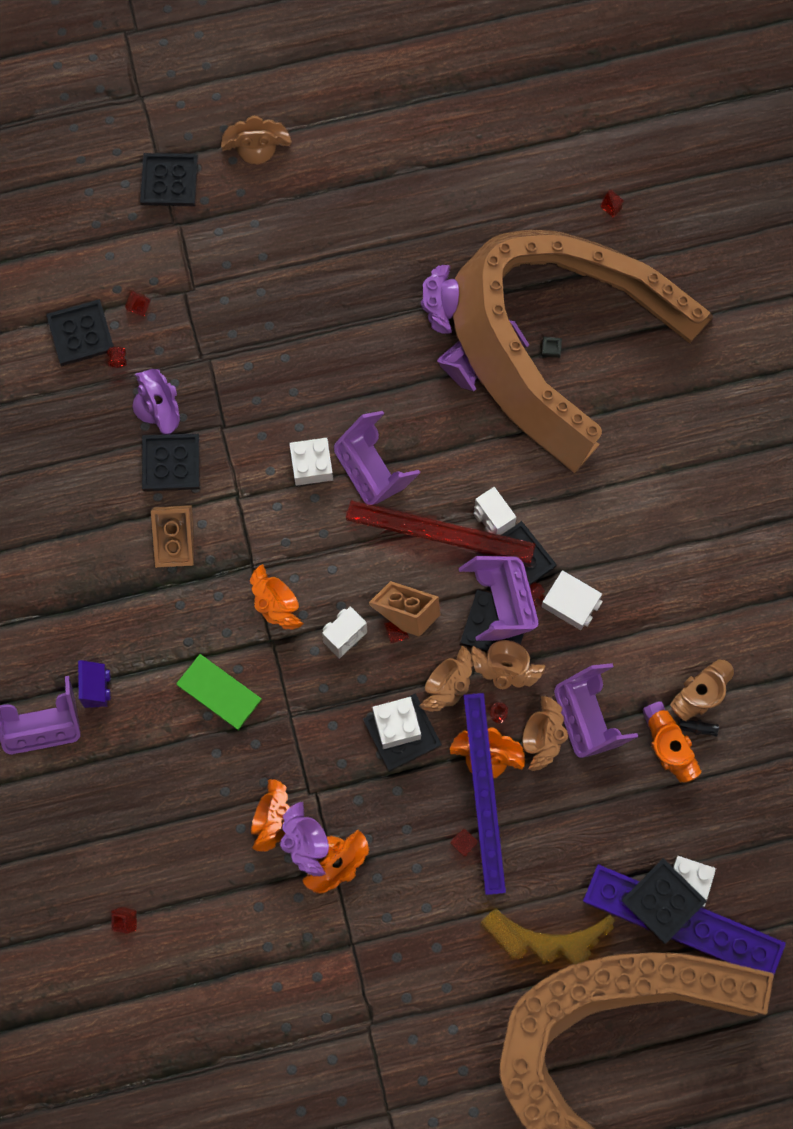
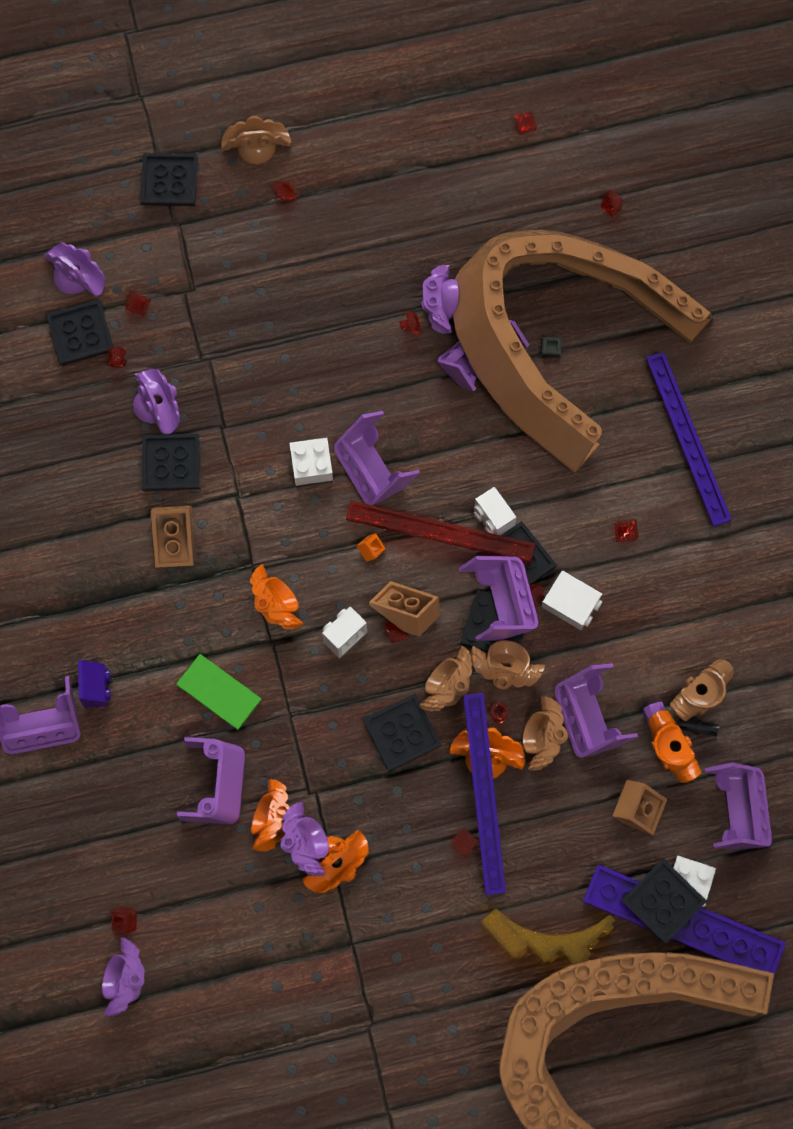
(69, 277): none -> medium lavender piece
(122, 978): none -> medium lavender piece
(229, 783): none -> medium lavender windscreen
(285, 190): none -> clear red plate
(371, 547): none -> orange slope
(396, 723): white brick -> none
(412, 323): none -> clear red tile
(525, 122): none -> clear red plate
(626, 530): none -> clear red slope
(640, 807): none -> medium nougat slope
(688, 440): none -> dark purple plate
(746, 806): none -> medium lavender windscreen

